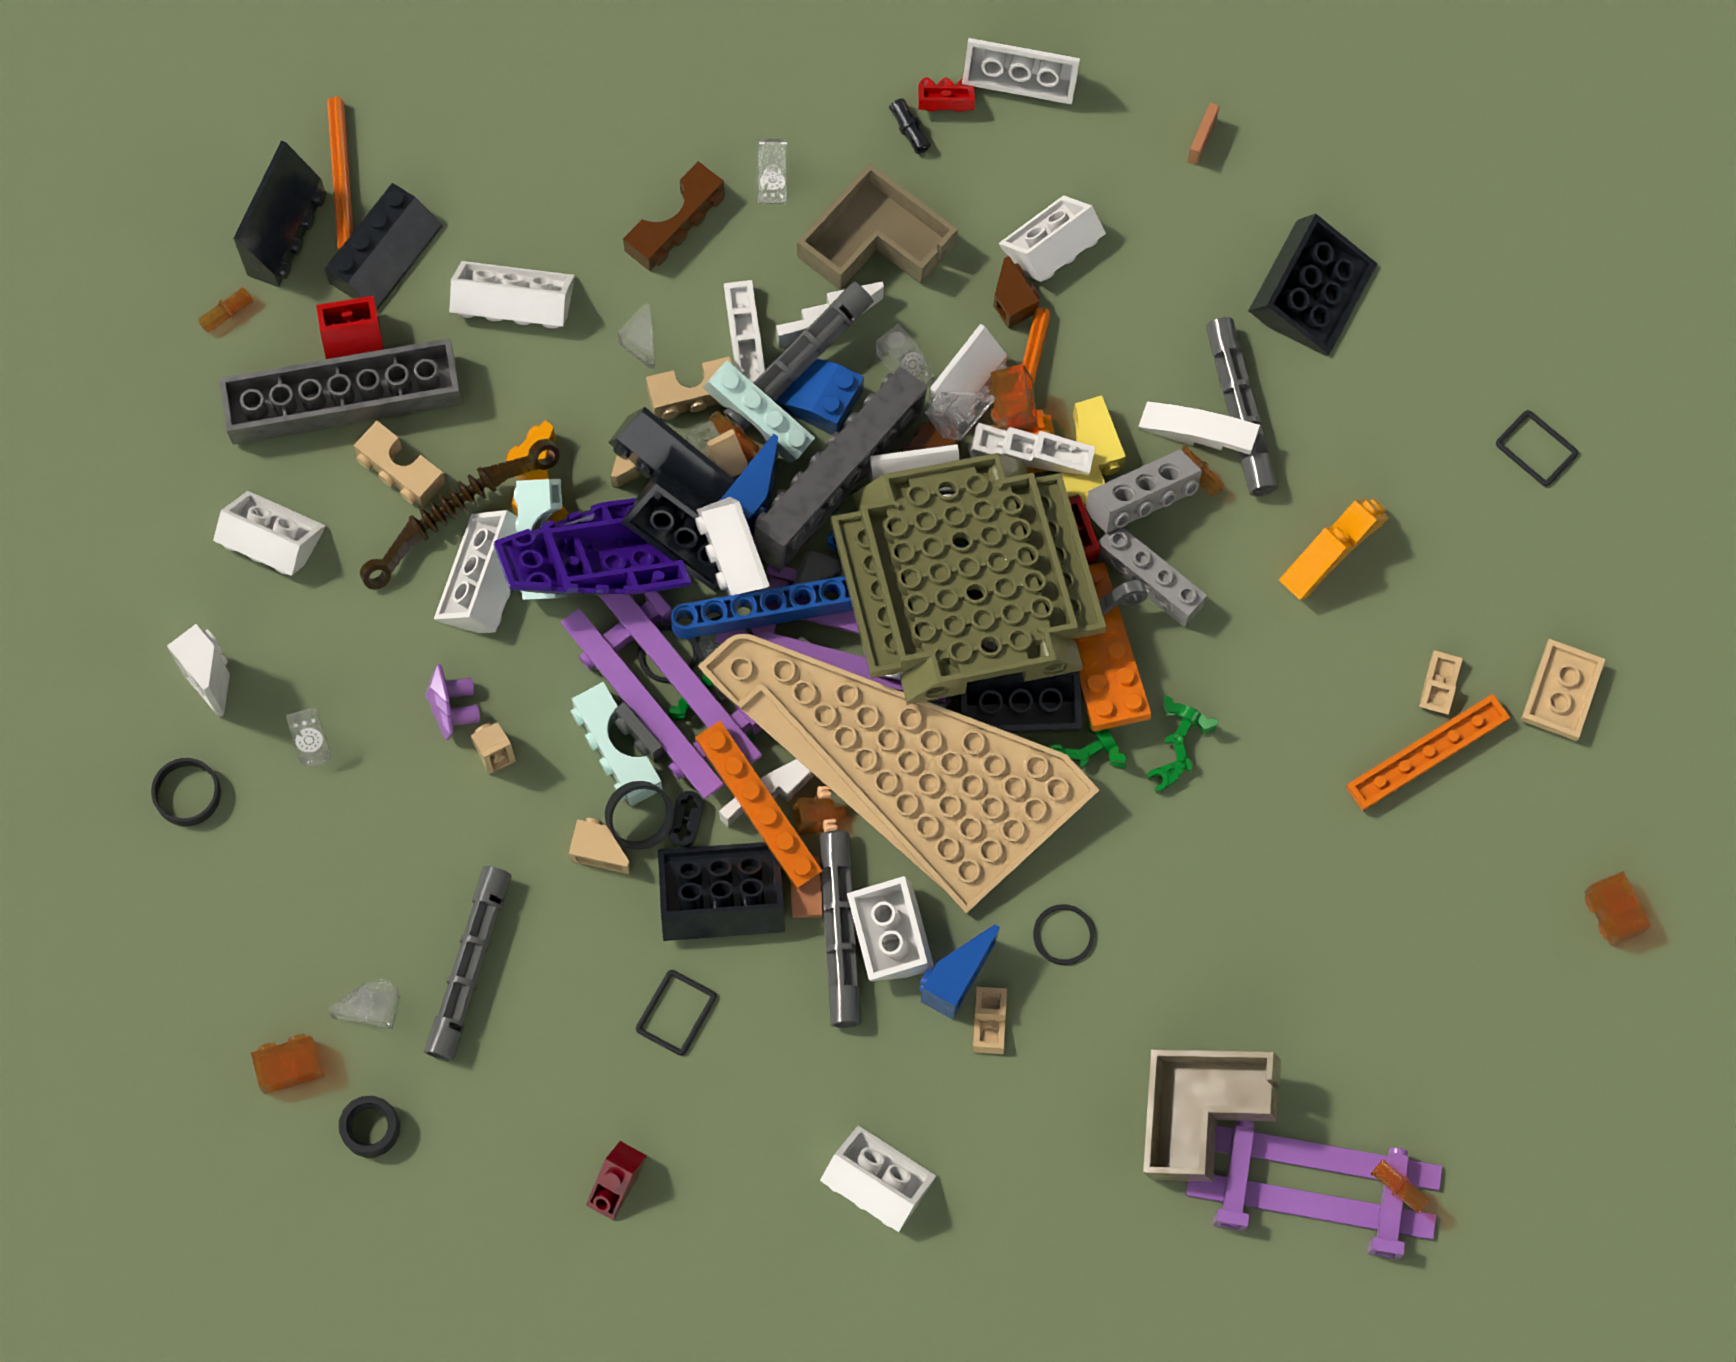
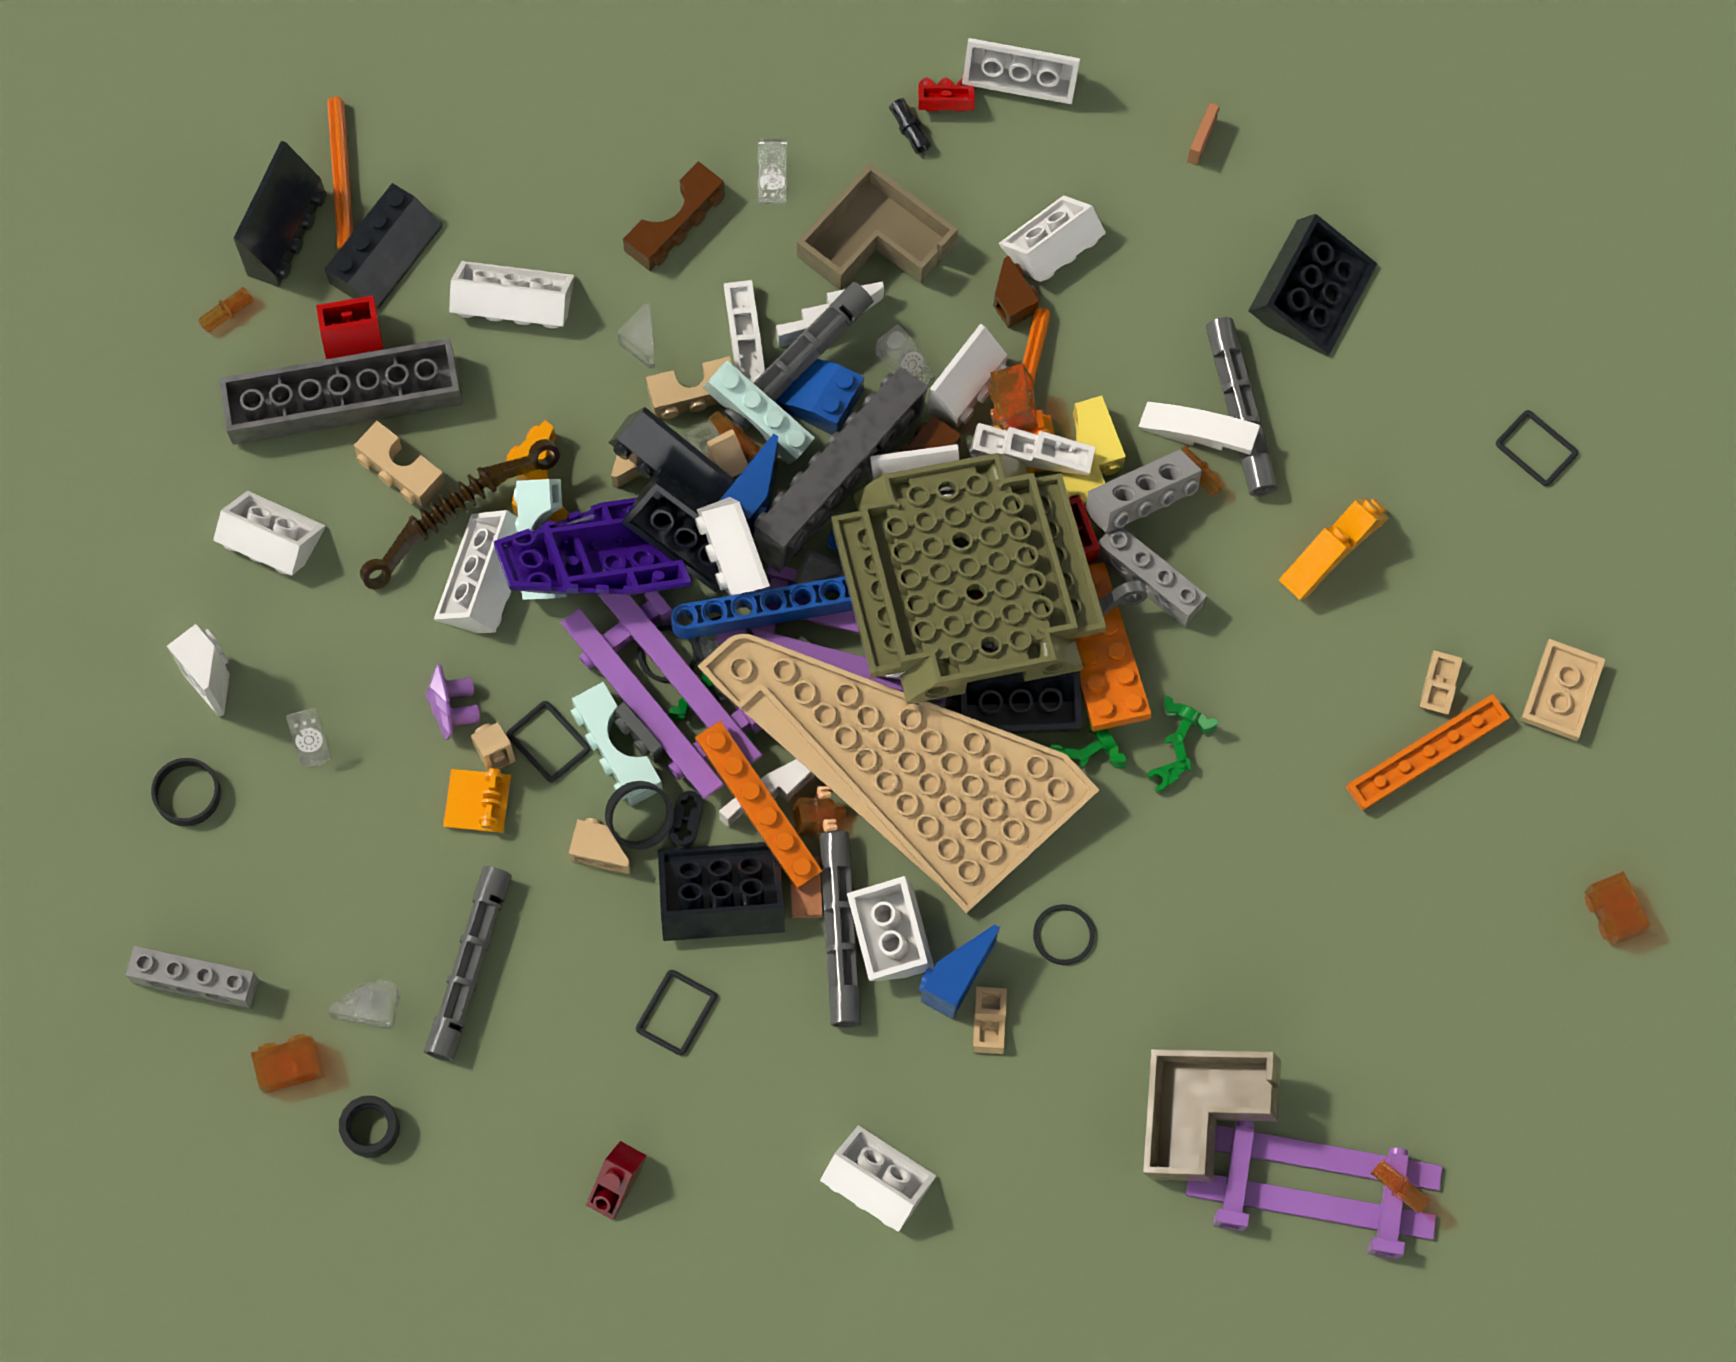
(192, 977): none -> light grey brick
(477, 800): none -> light orange hinge
(531, 759): none -> black piece
(957, 412): clear slope -> none

